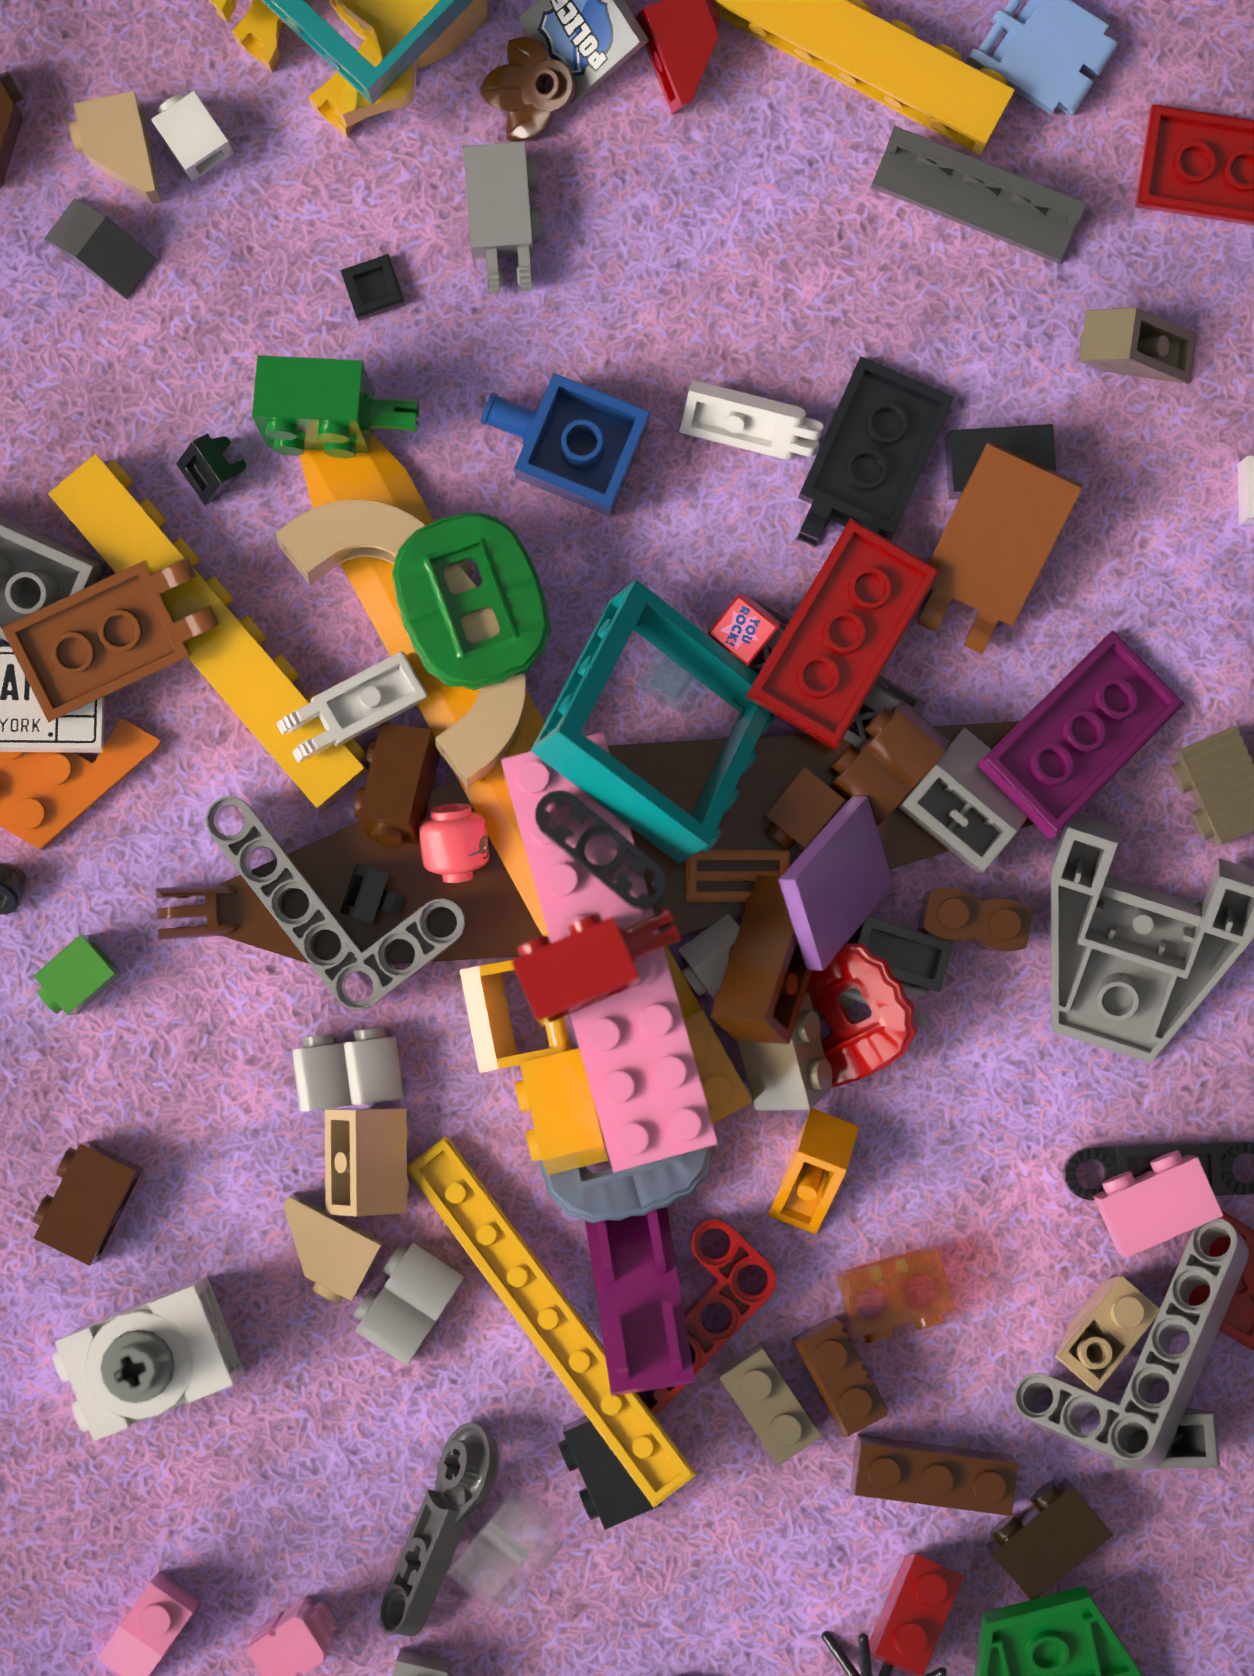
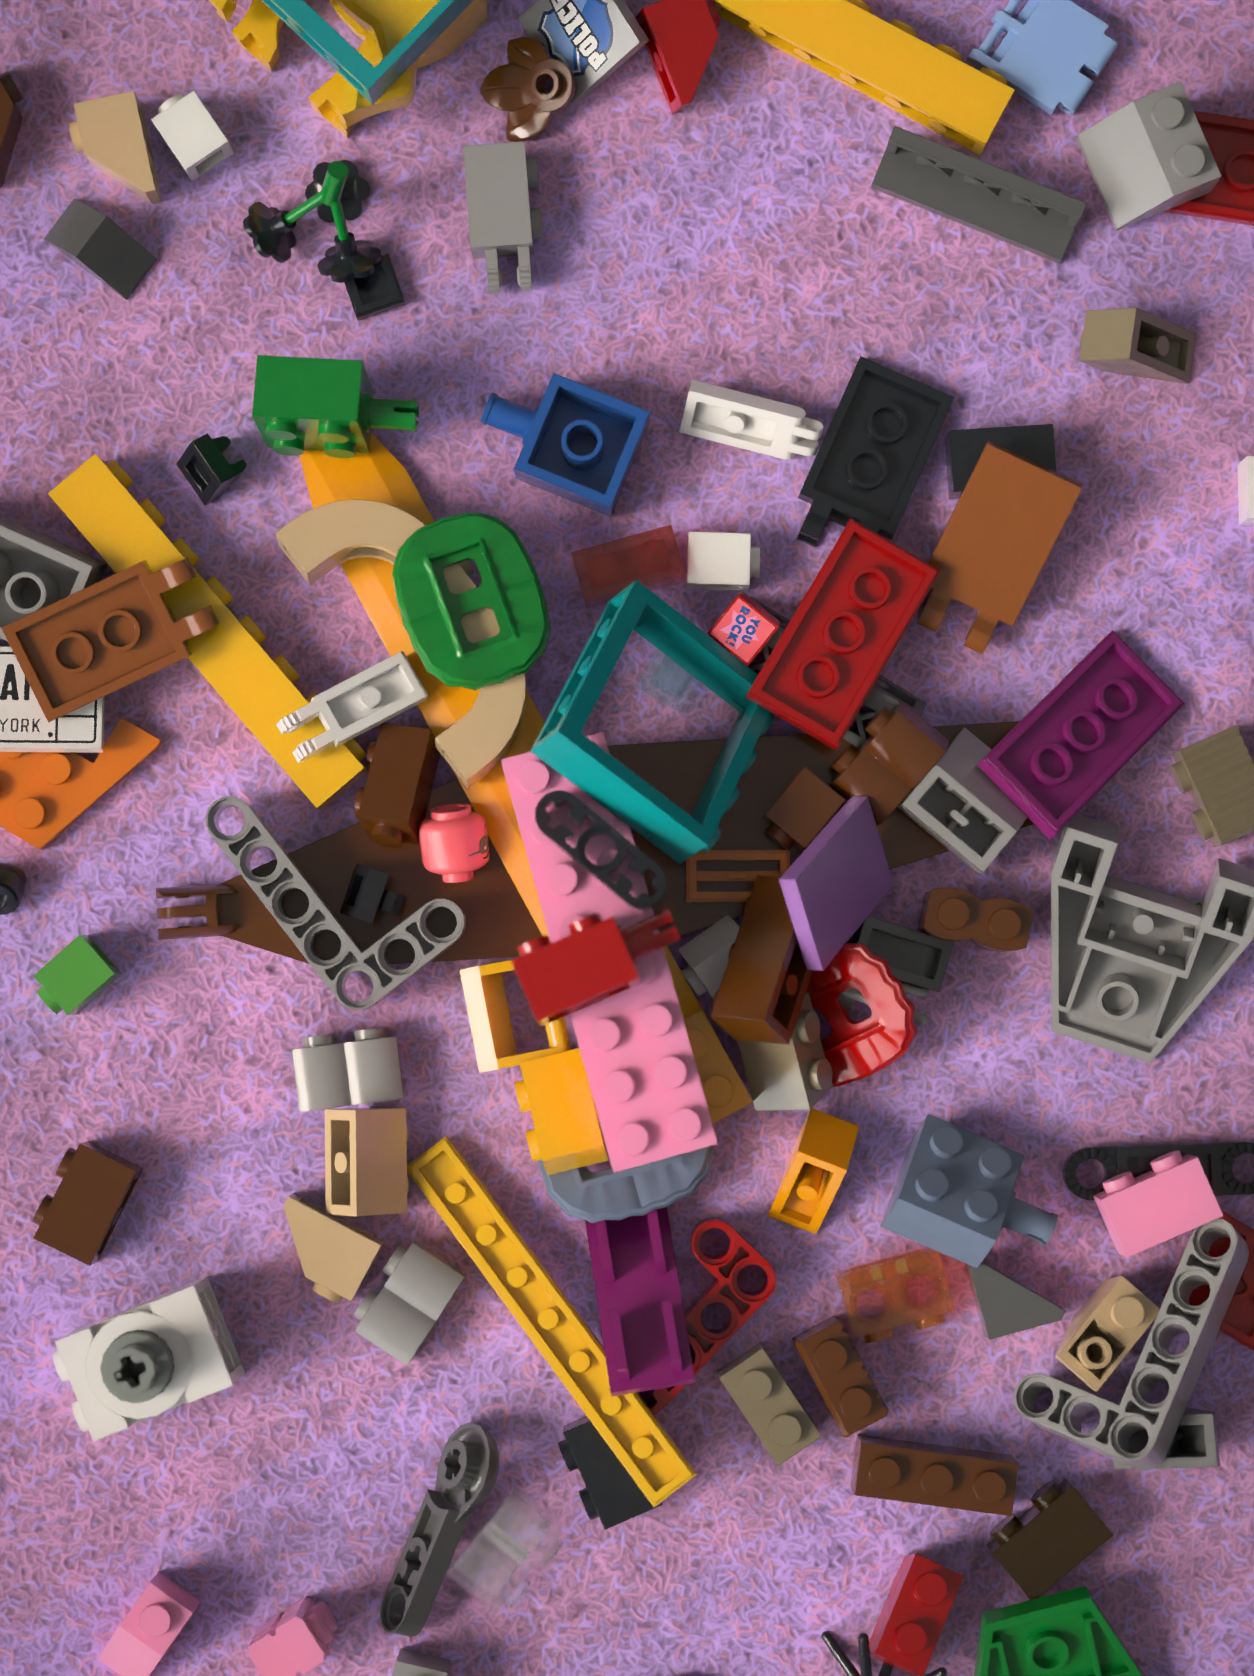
(338, 198): none -> black plant
(614, 565): none -> clear red brick
(721, 561): none -> white brick
(960, 1194): none -> sand blue brick
(1006, 1304): none -> dark grey slope
(1149, 156): none -> light grey slope

